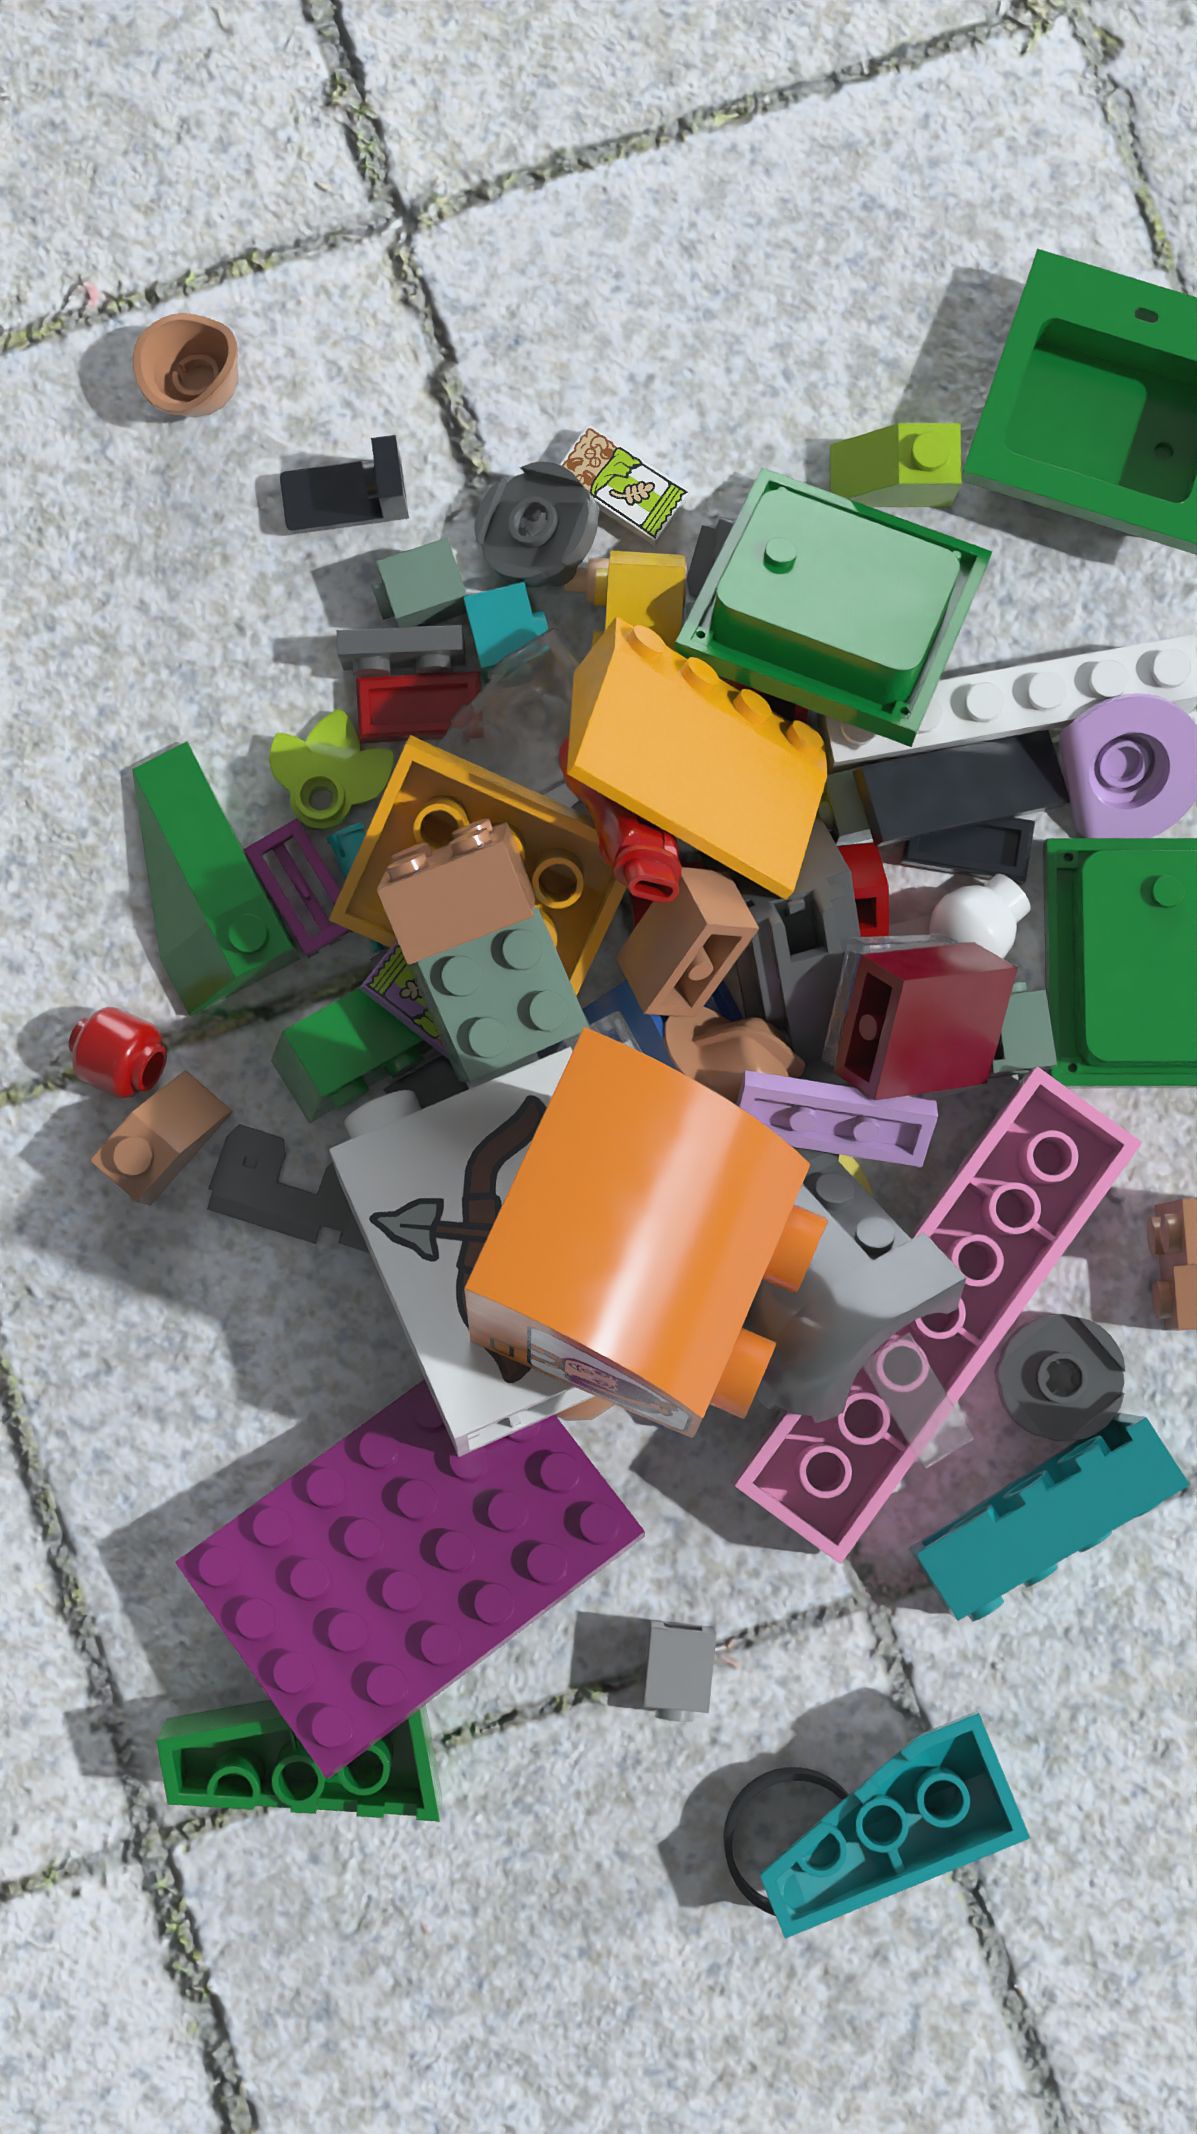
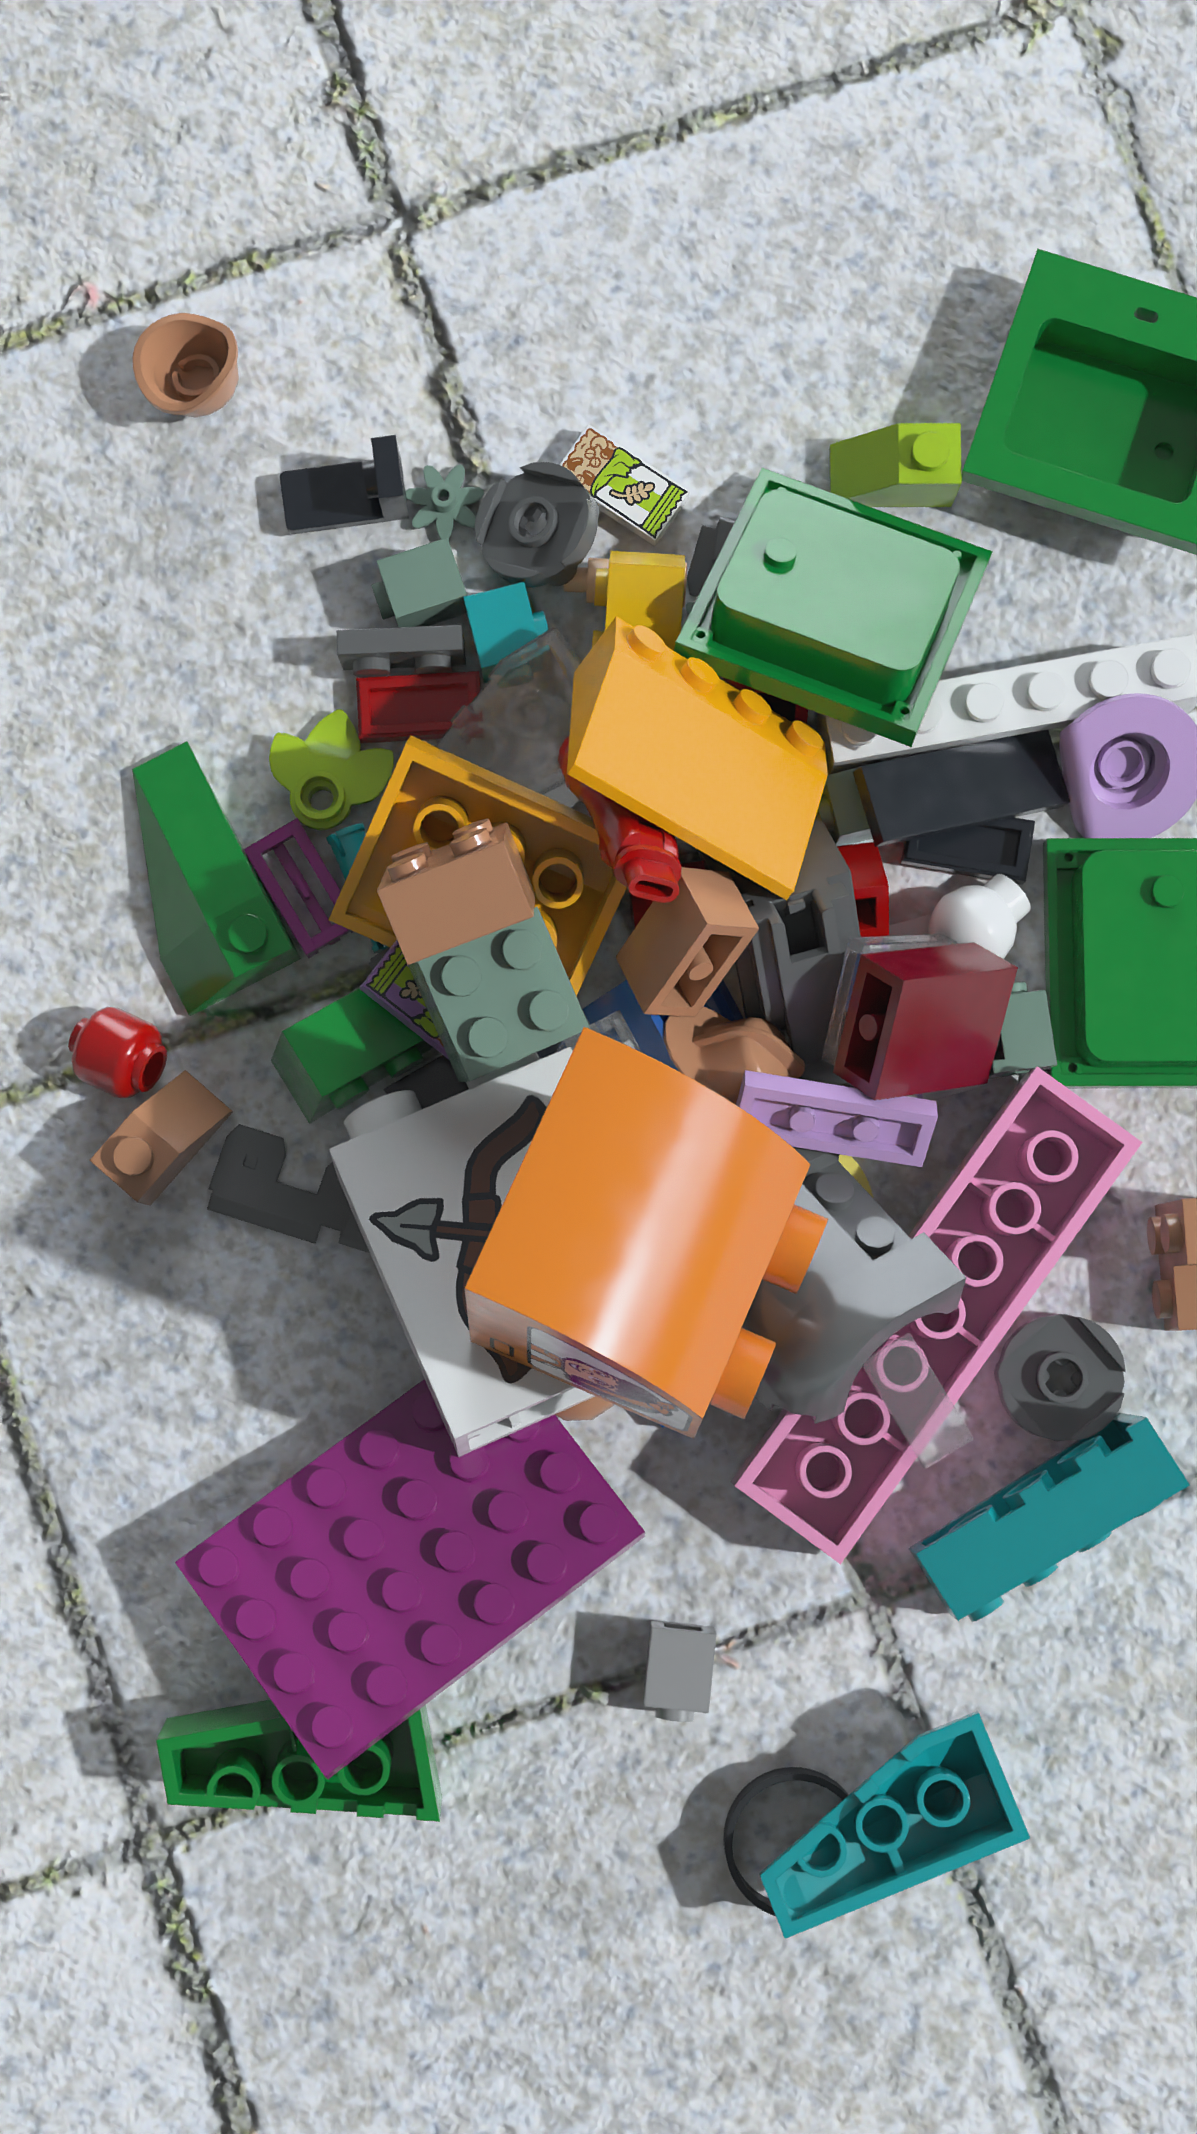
(447, 510): none -> sand green plant

